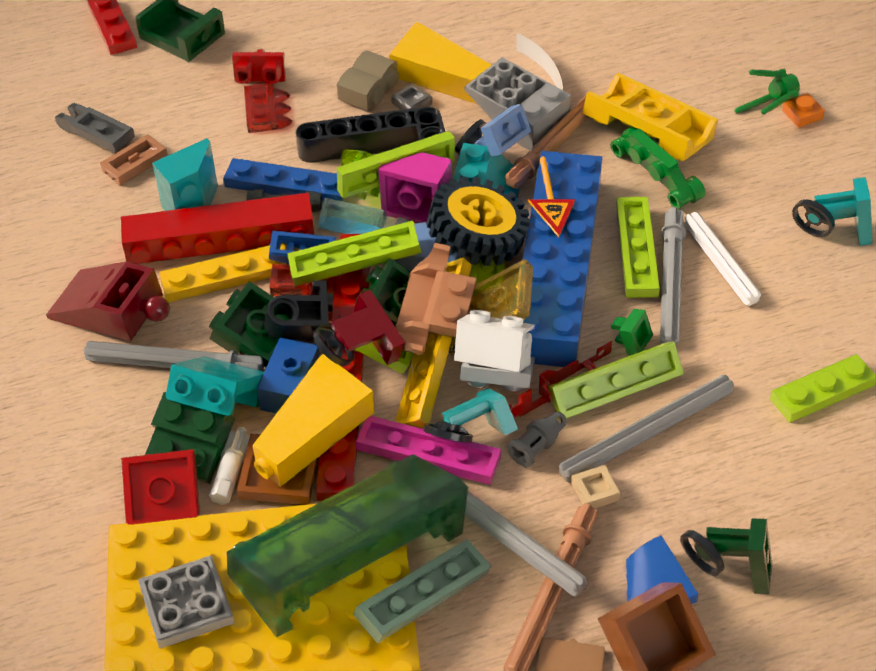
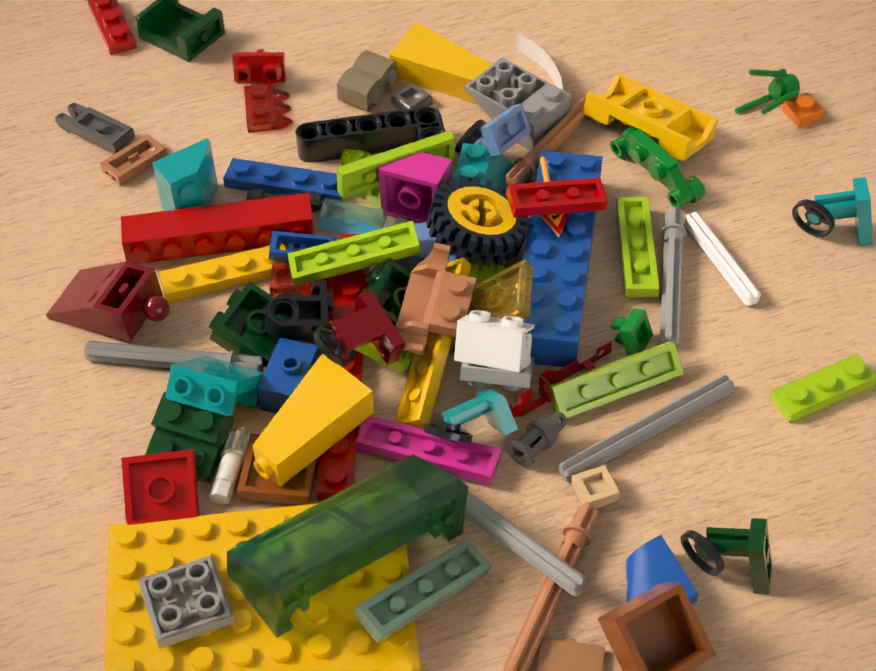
(557, 197): none -> red plate

